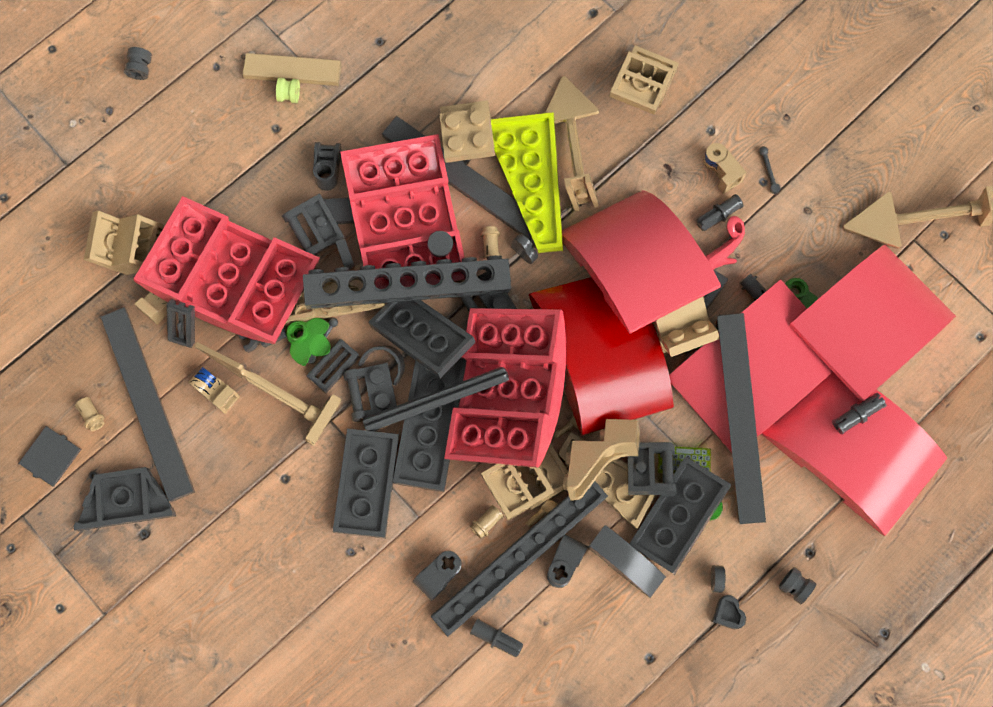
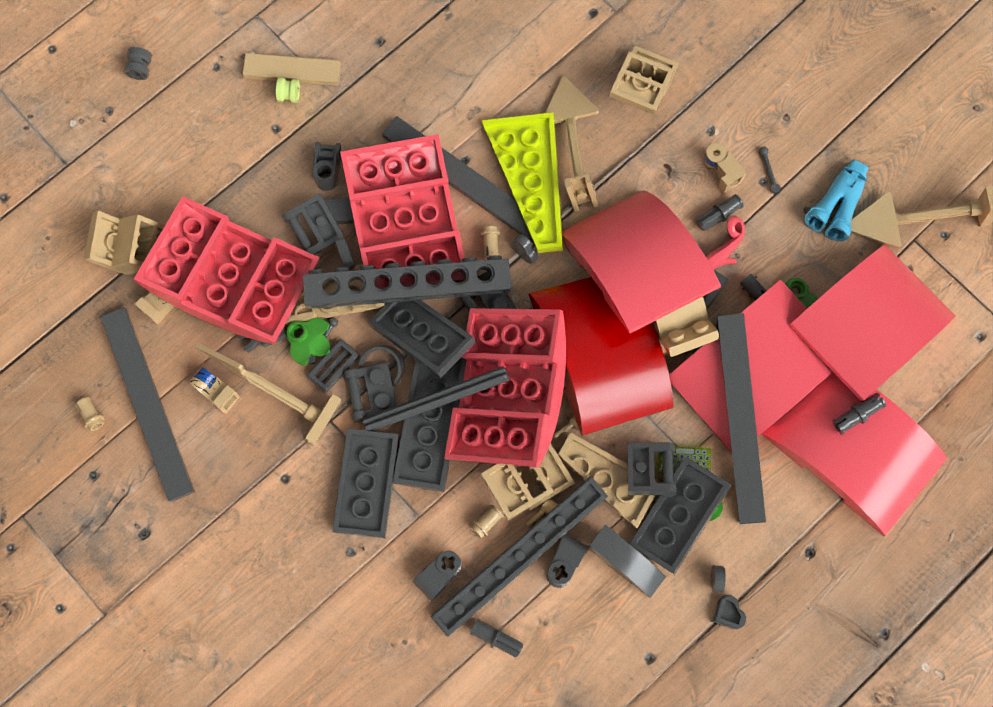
(50, 456): dark grey piece -> none
(123, 499): dark grey wing -> none
(185, 329): dark grey tile -> none
(440, 244): dark grey tile -> none
(467, 131): tan bracket -> none
(590, 457): tan arch -> none
(797, 585): dark grey wheel -> none
(845, 188): none -> medium azure piece

